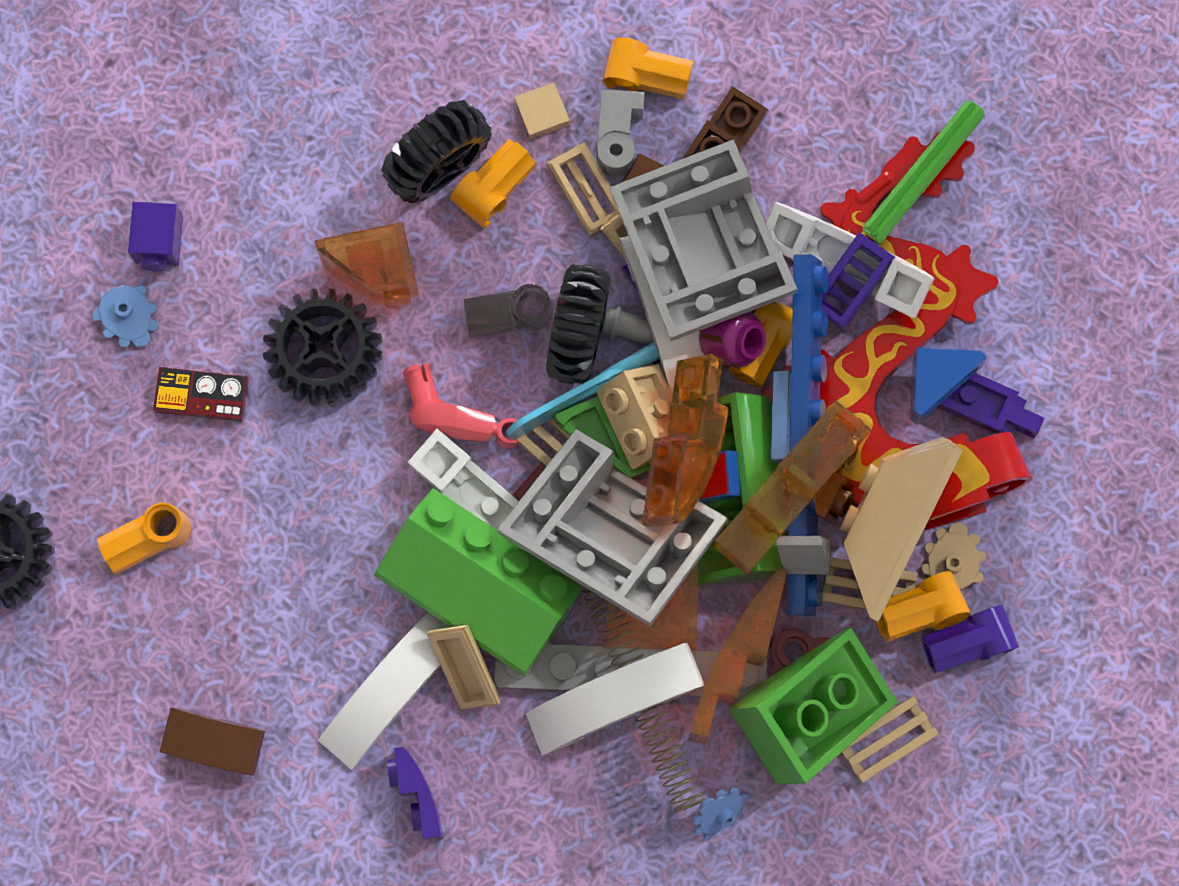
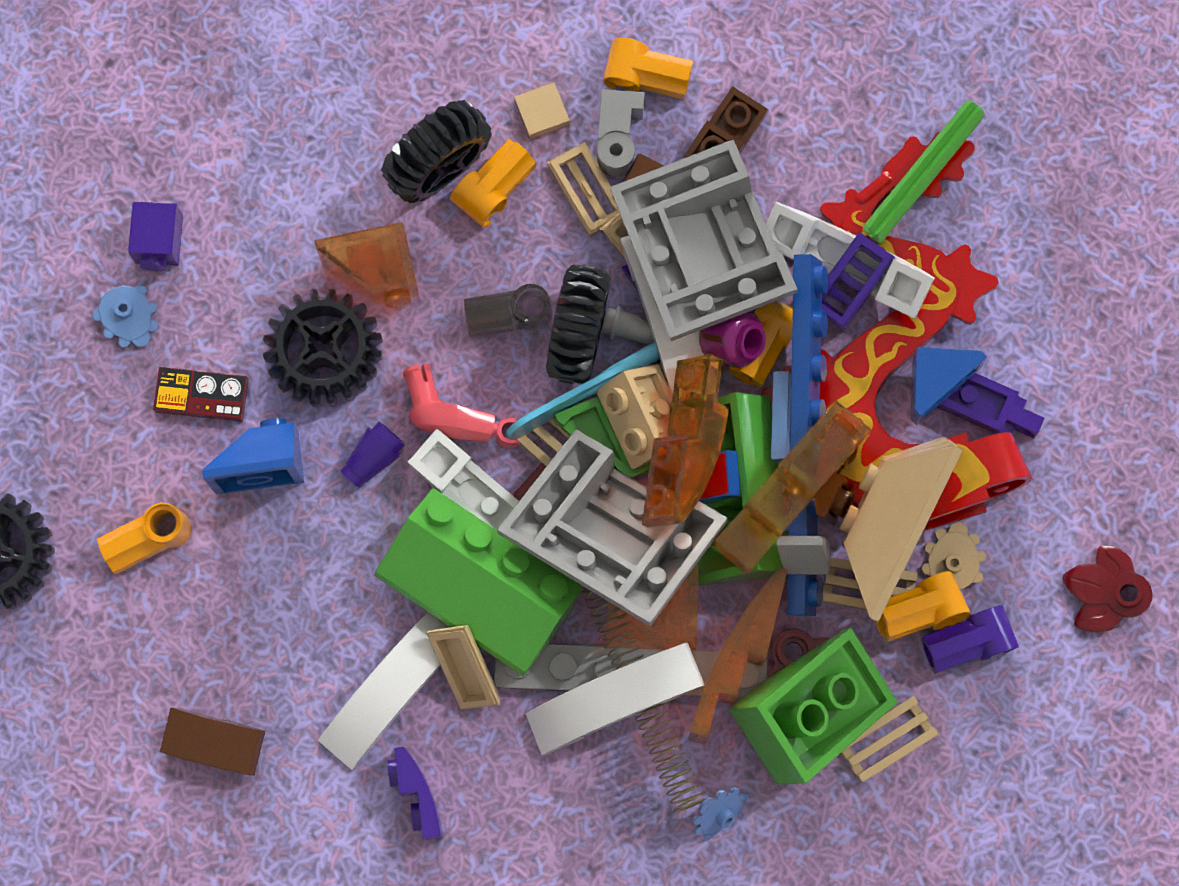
(258, 459): none -> blue slope
(372, 454): none -> dark purple cone
(1100, 590): none -> dark red plate

